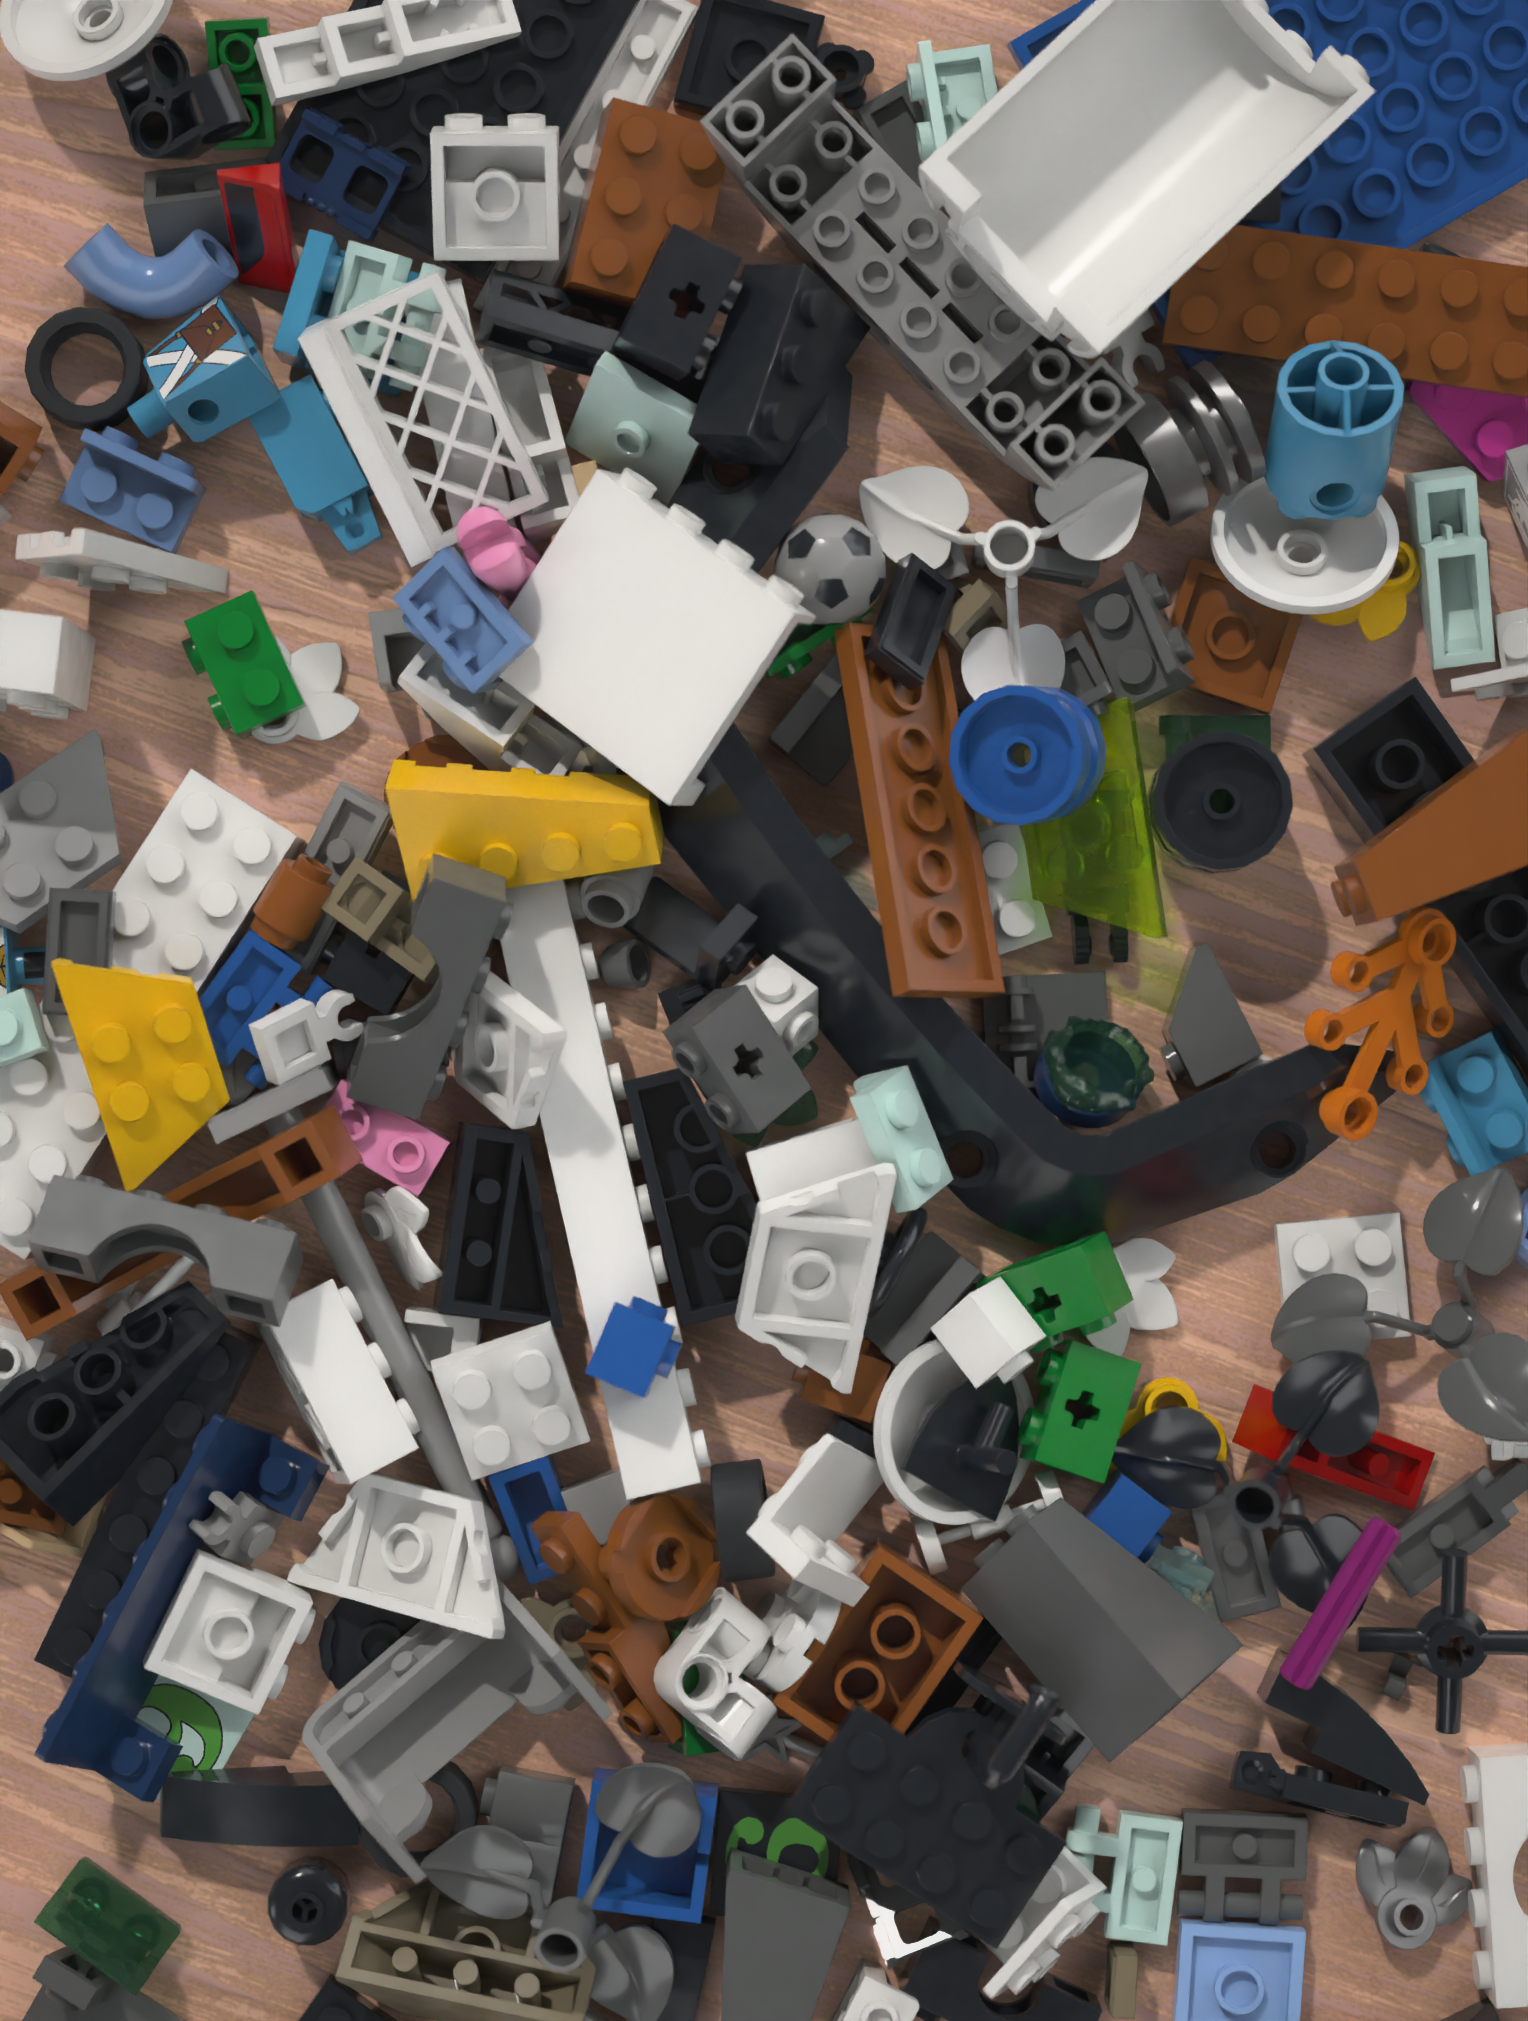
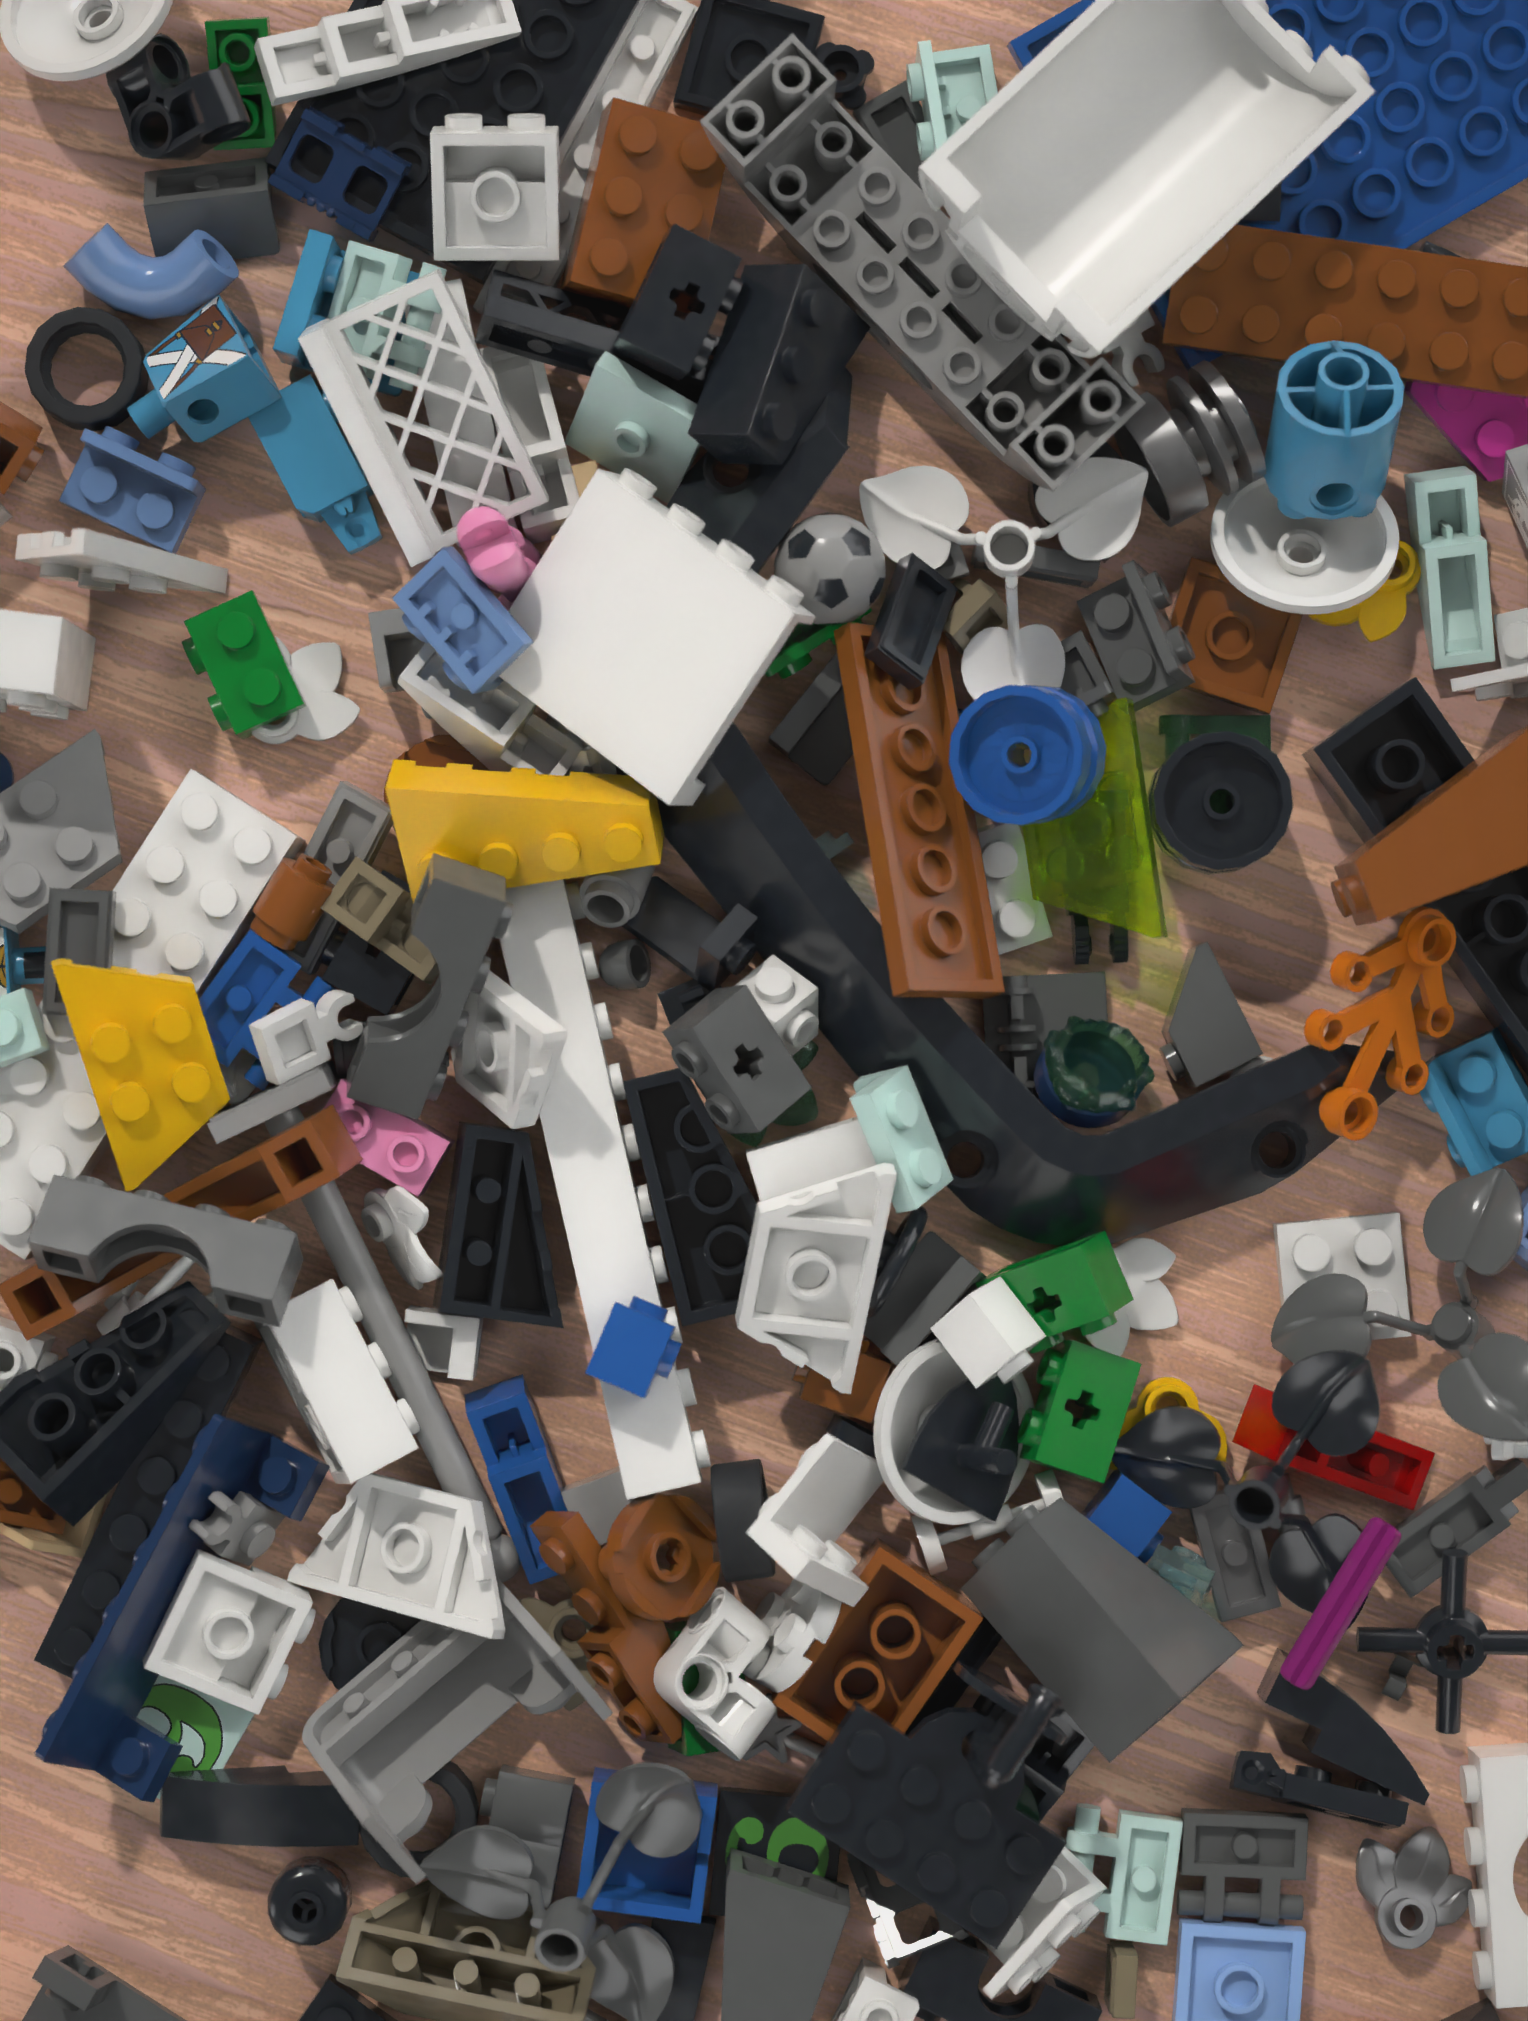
(109, 1925): clear green bracket -> none
(259, 226): red slope -> none
(510, 1400): white plate -> none

